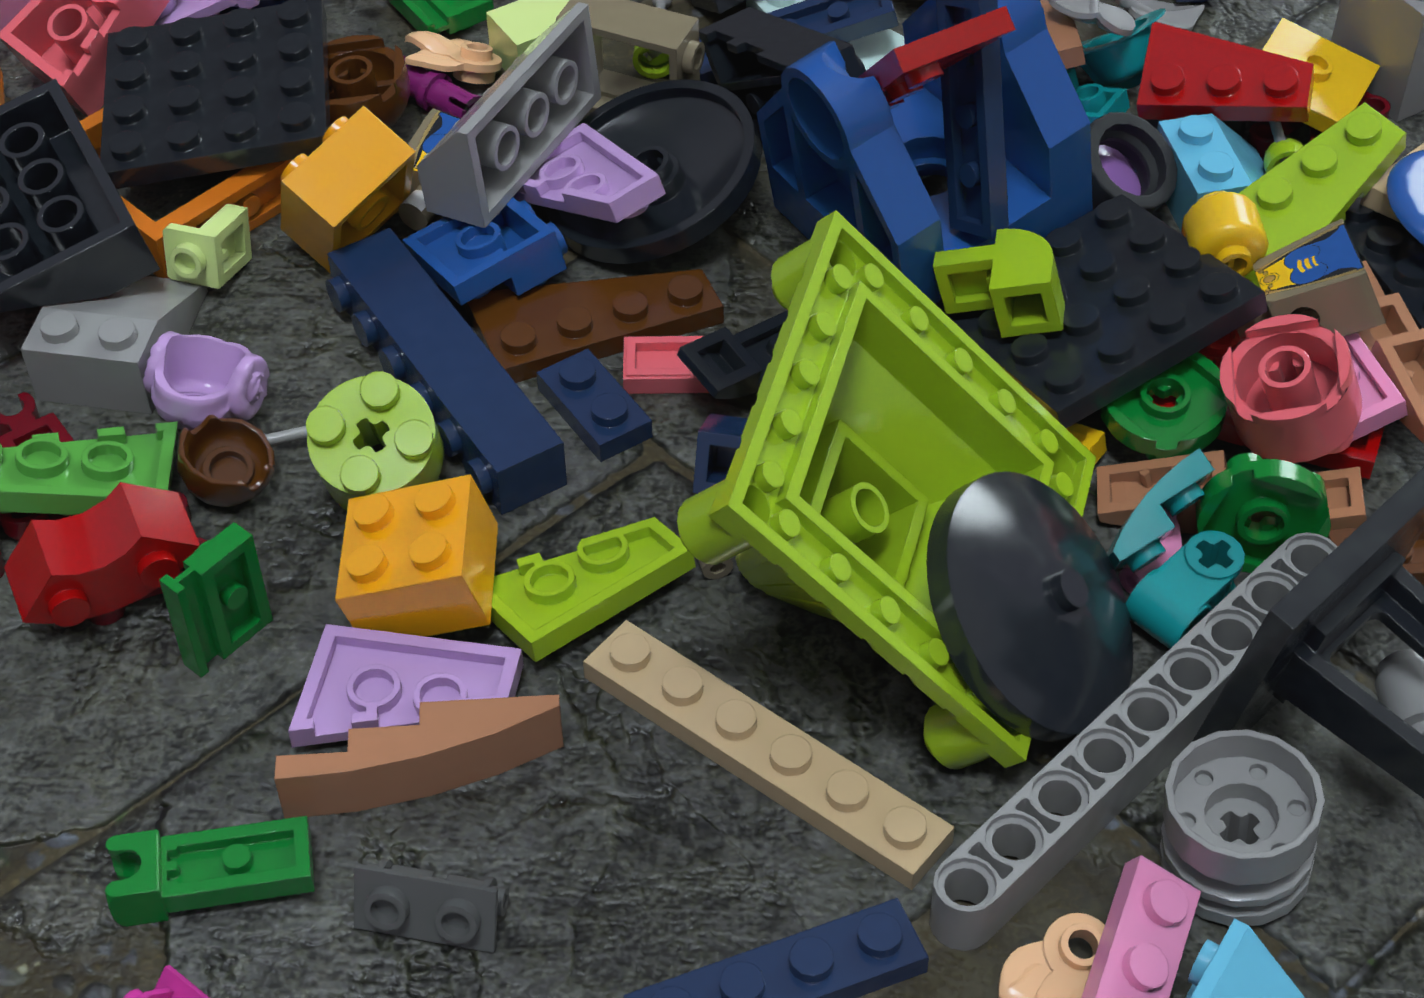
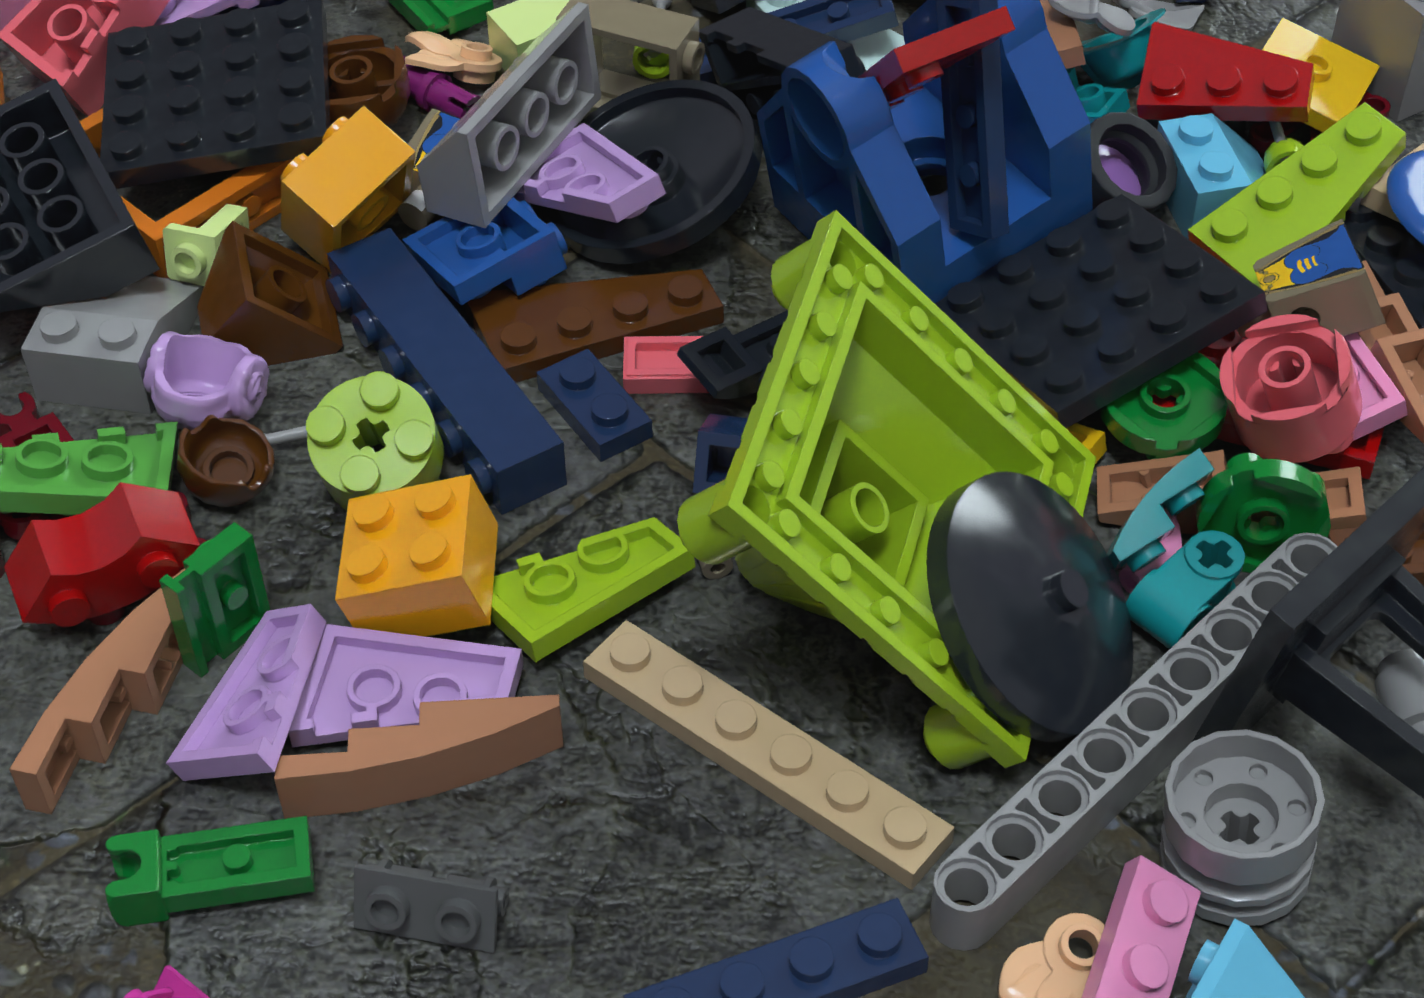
(85, 719): none -> nougat slope
(254, 702): none -> lavender wing
(268, 300): none -> reddish brown slope
(1011, 276): lime brick -> none
(1228, 229): yellow head -> none

